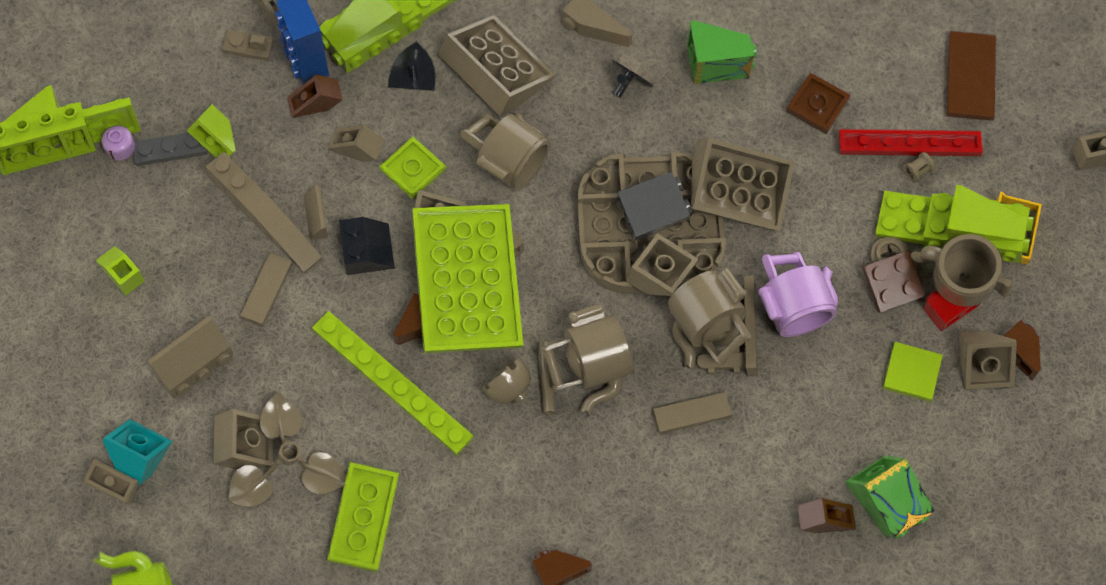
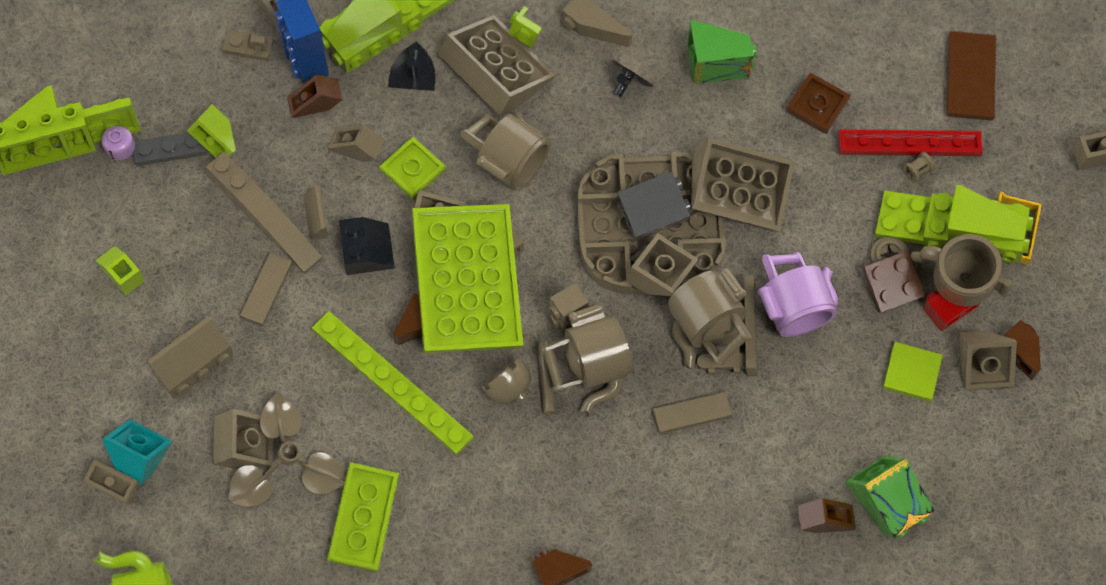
(524, 29): none -> lime bracket
(563, 303): none -> dark tan brick

